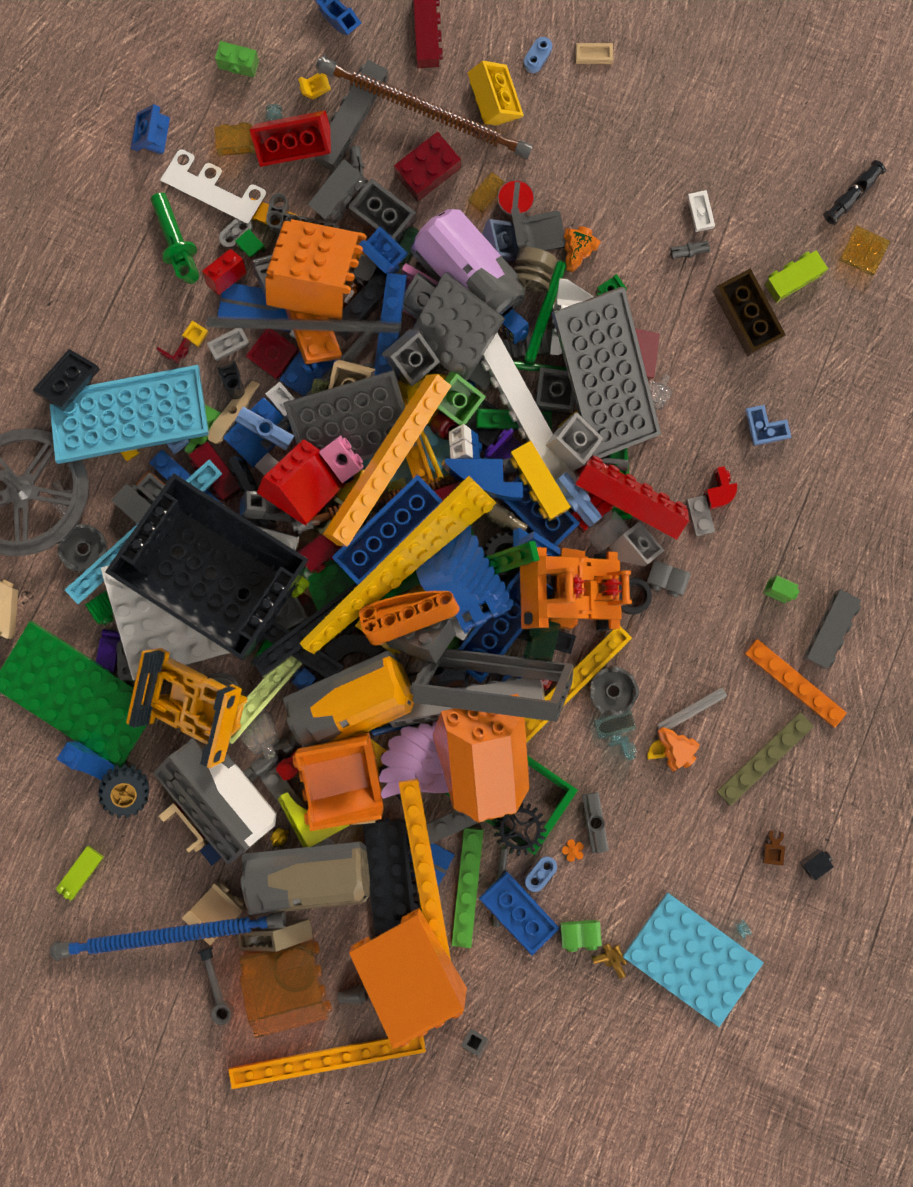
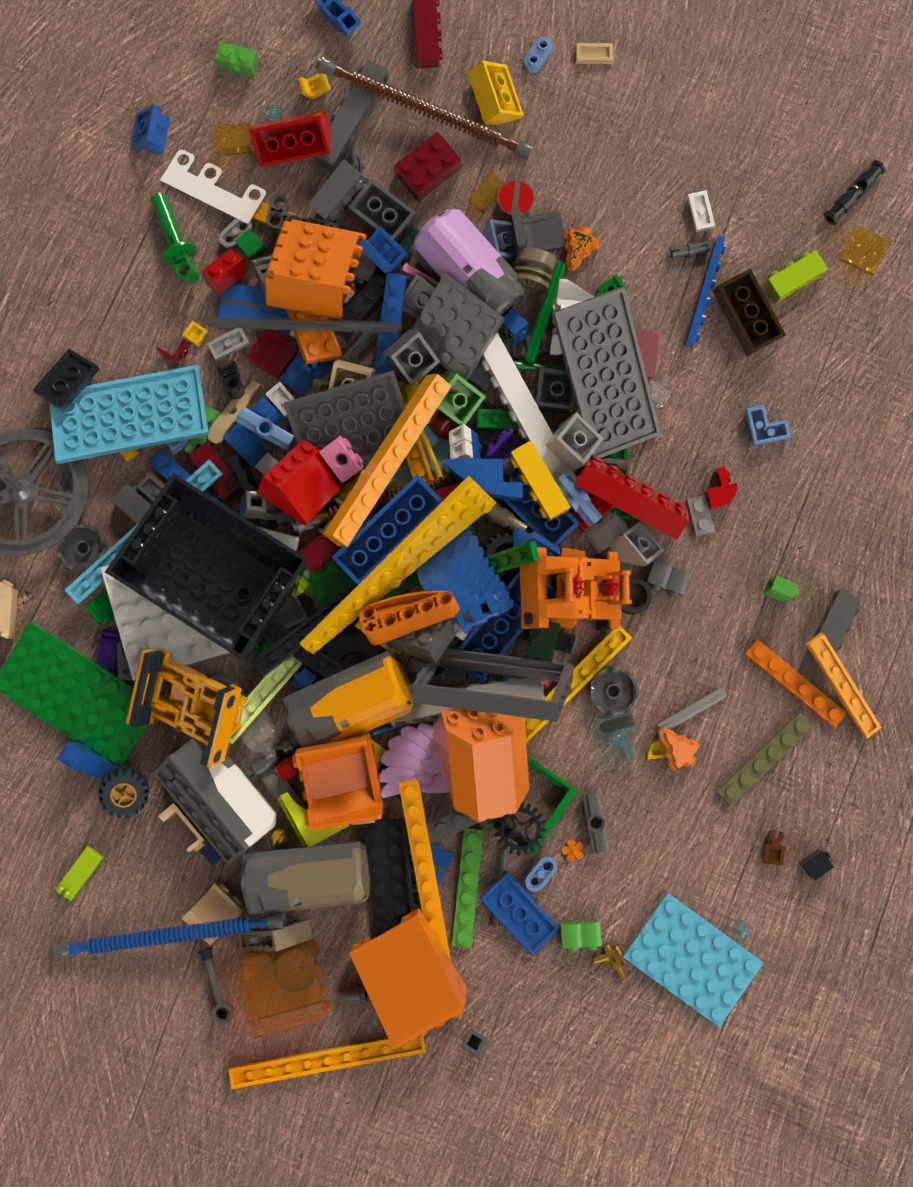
(703, 298): none -> blue plate
(843, 685): none -> light orange tile

